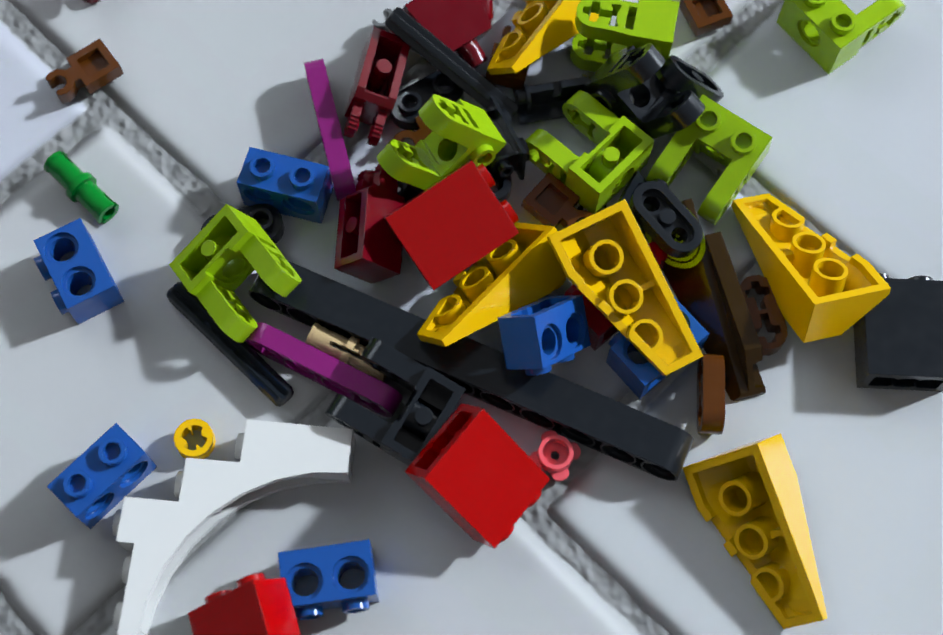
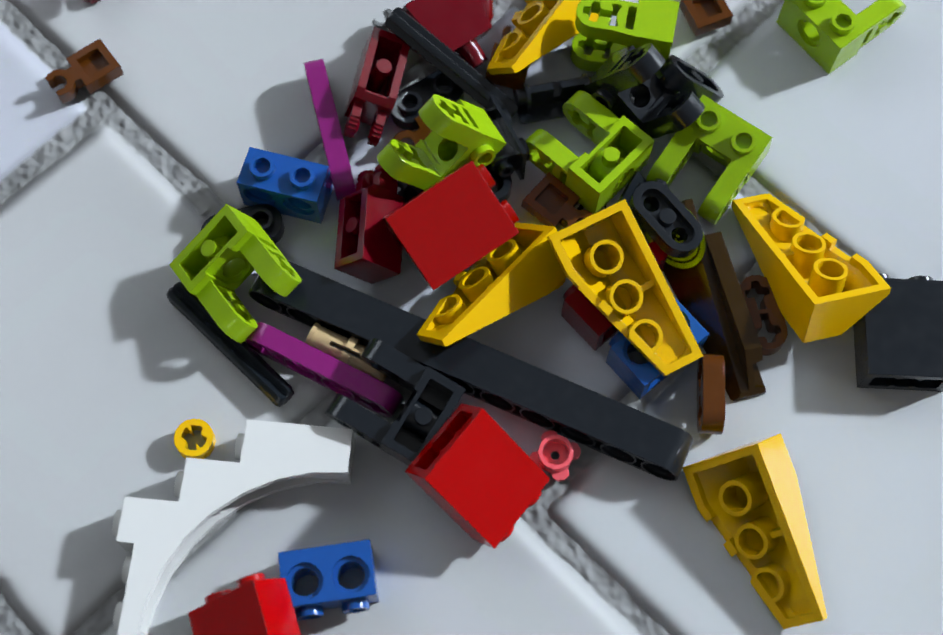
(81, 187): green pin -> none
(82, 269): blue brick -> none
(102, 476): blue brick -> none
(544, 333): blue brick -> none

